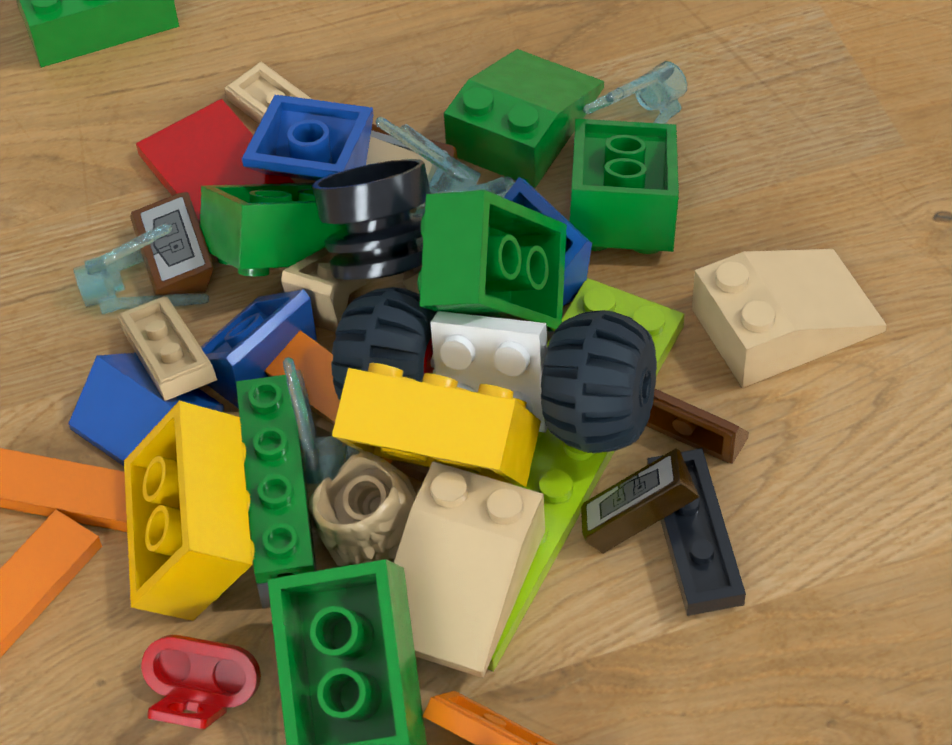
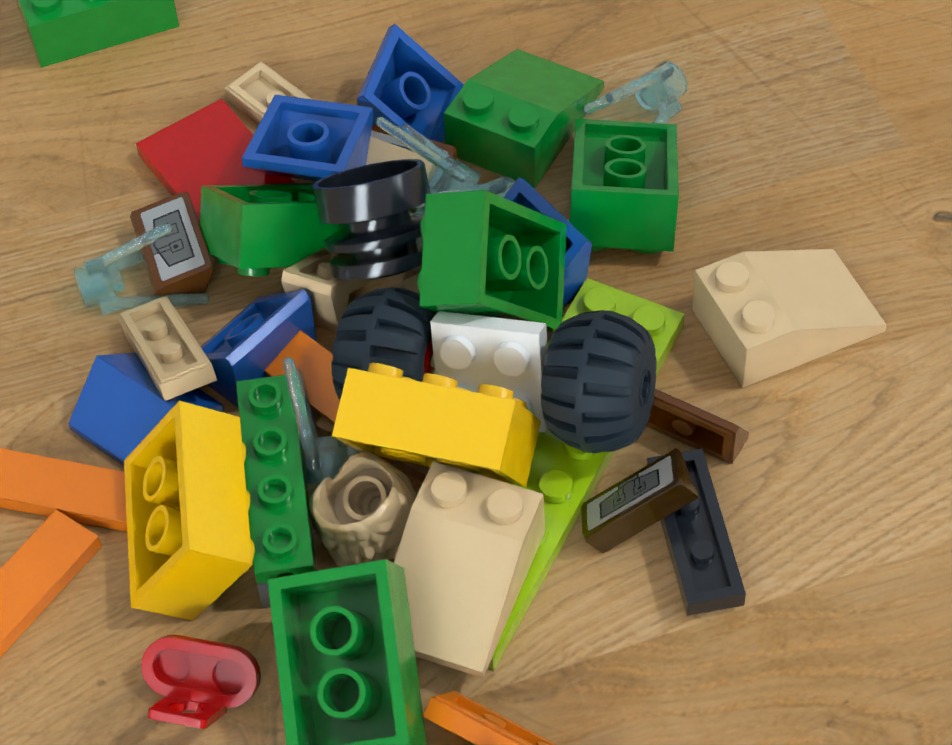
(408, 86): none -> blue slope

